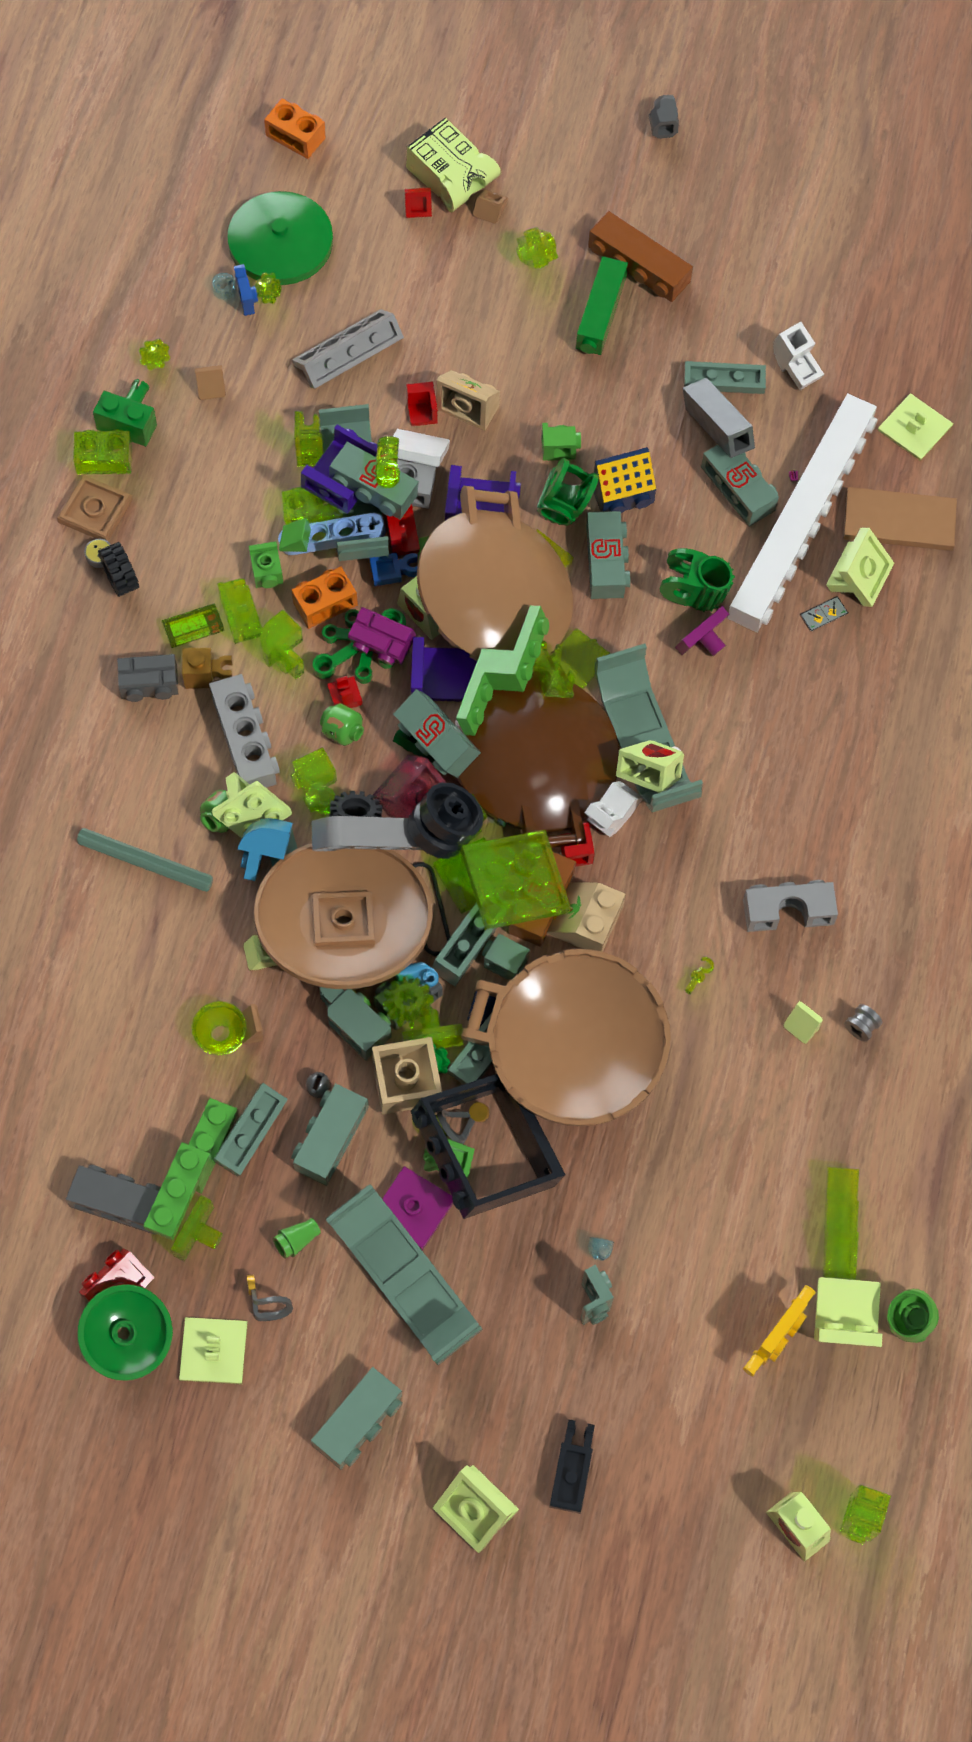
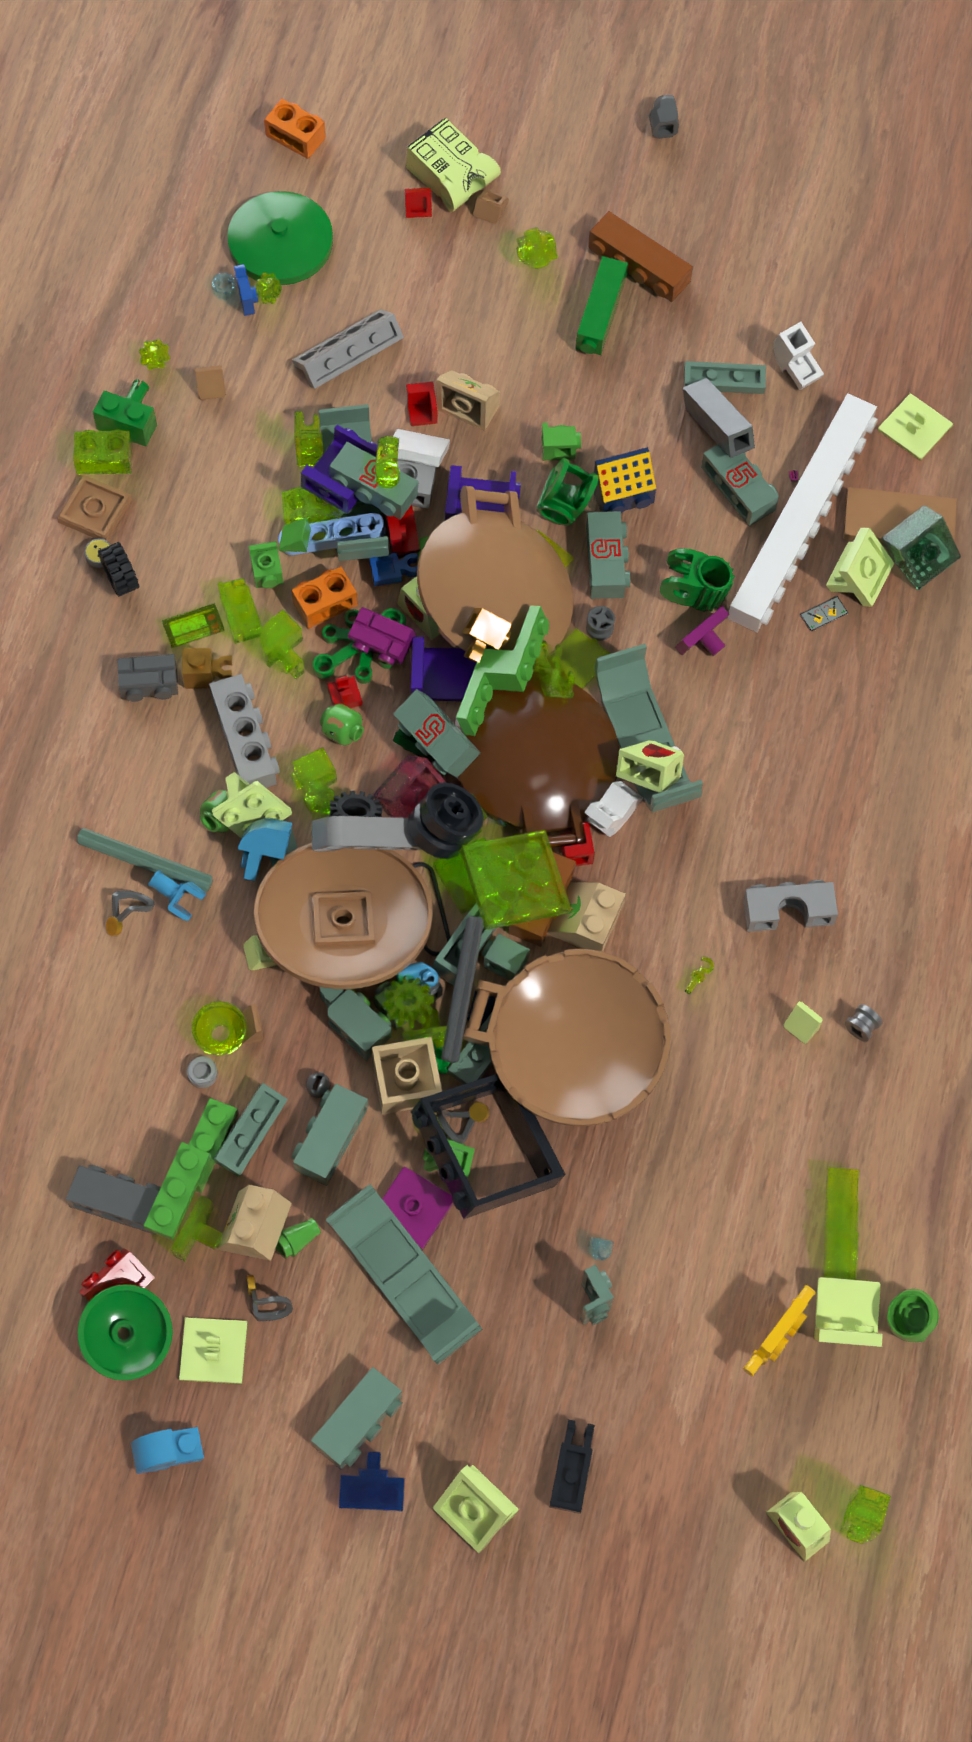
(114, 924): none -> dark grey piece
(166, 1449): none -> dark azure brick
(175, 892): none -> dark azure piece
(202, 1072): none -> light grey tile
(255, 1222): none -> tan slope
(372, 1488): none -> clear blue hinge
(462, 989): none -> dark grey axle
(485, 631): none -> brick
(600, 616): none -> dark grey wheel
(922, 546): none -> clear green slope

